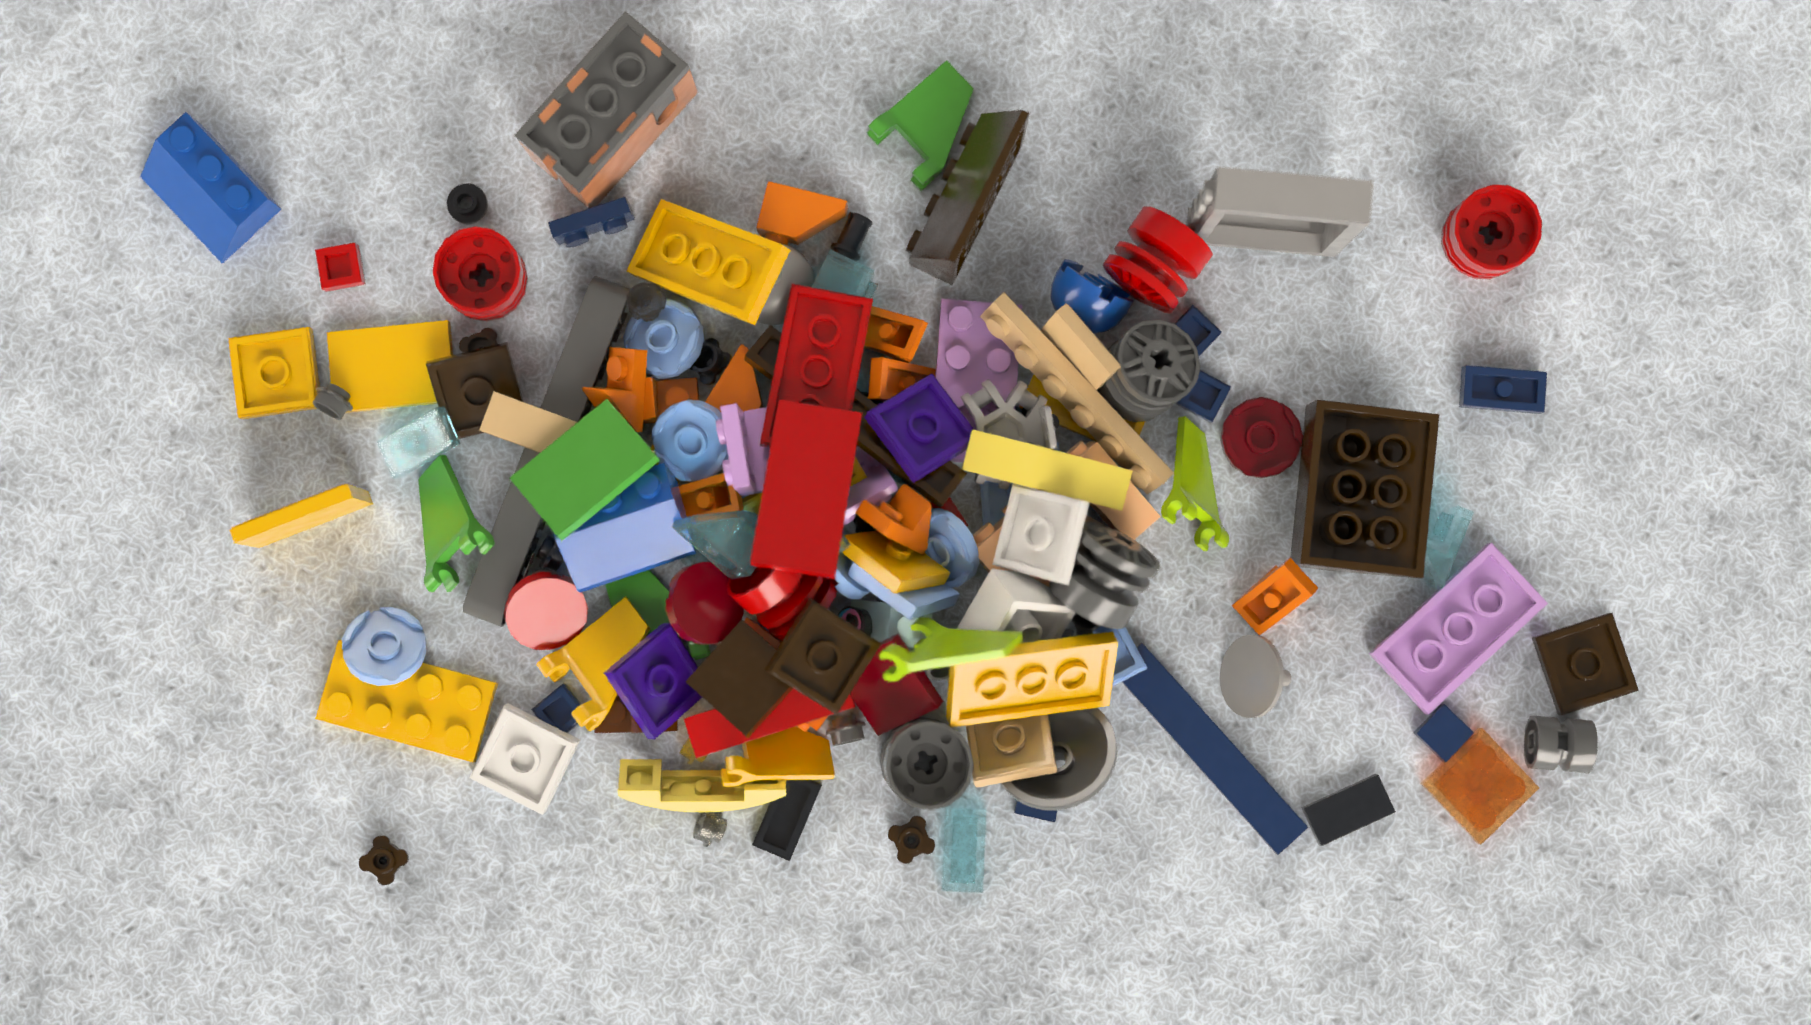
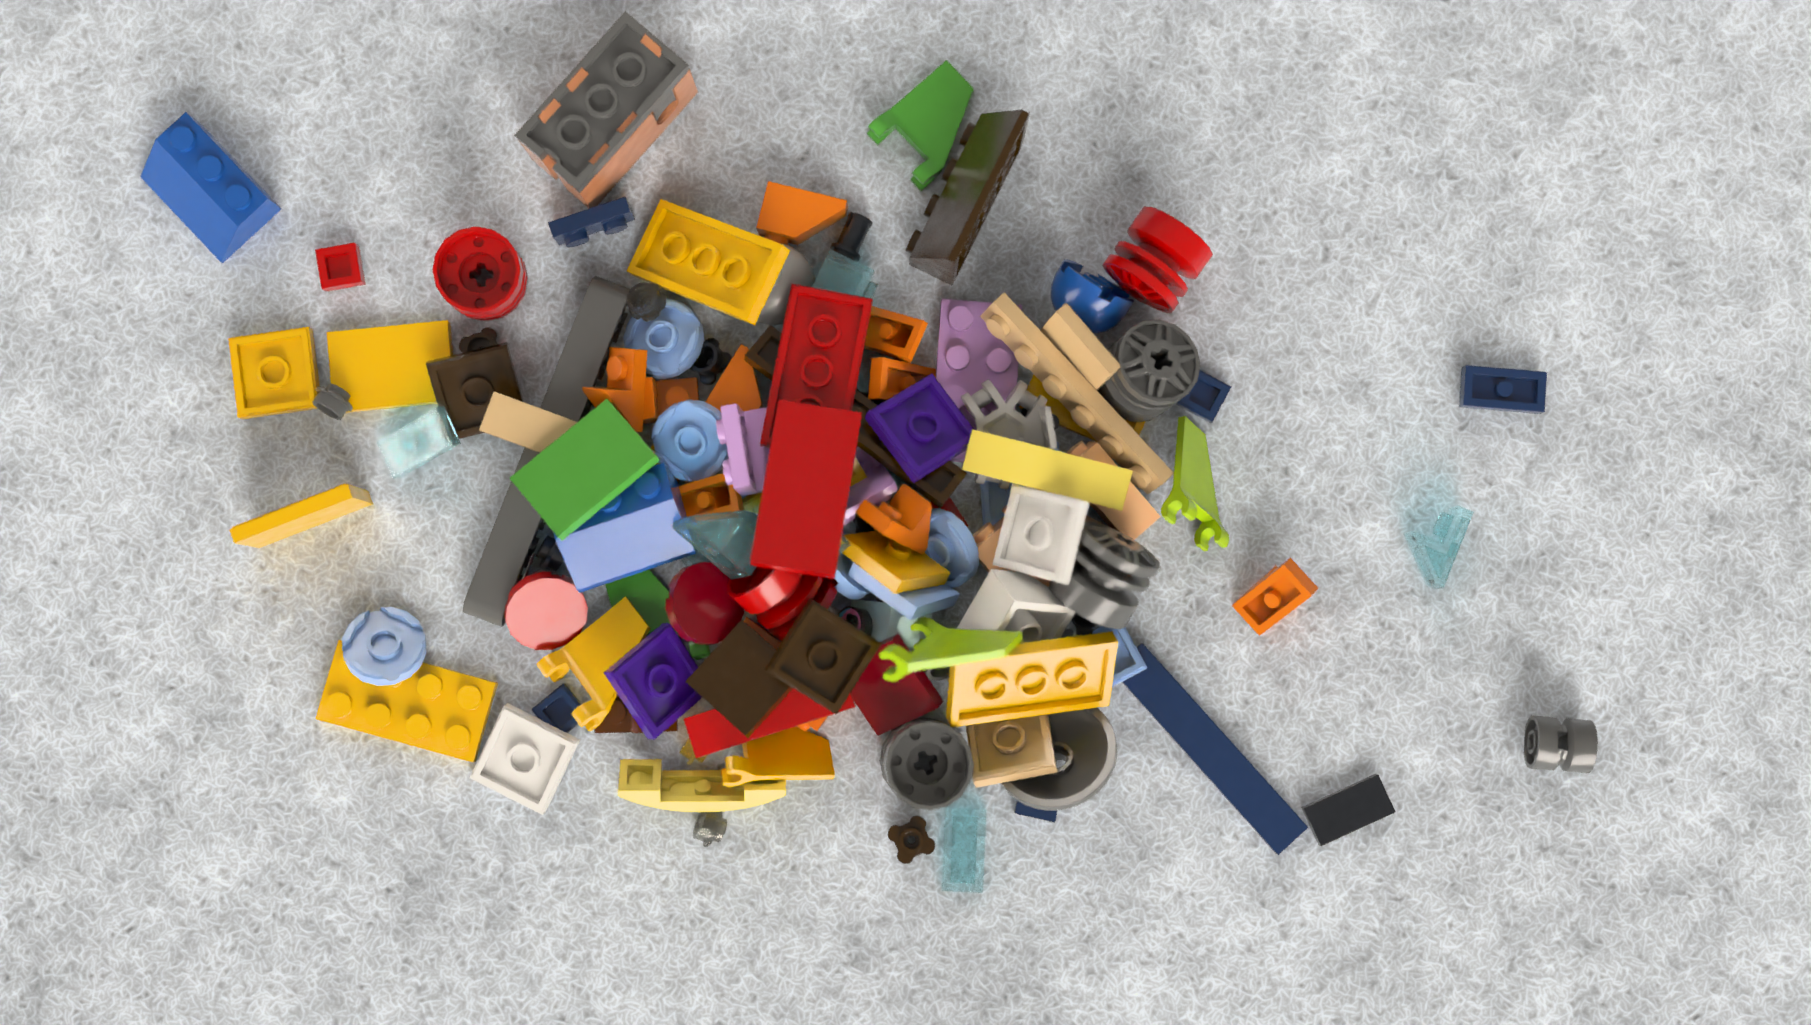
(395, 859): dark brown plate -> none
(447, 524): bright green flag -> none
(475, 212): black plate -> none
(787, 818): black tile -> none
(846, 730): dark grey plate -> none
(1198, 328): dark blue tile -> none
(1247, 438): dark red tile -> none
(1252, 676): light grey shield -> none
(1280, 211): light grey window -> none
(1364, 489): dark brown slope -> none
(1443, 733): dark blue tile -> none
(1458, 628): lavender plate -> none
(1480, 786): clear orange plate -> none
(1512, 222): red wheel -> none
(1585, 664): dark brown tile -> none

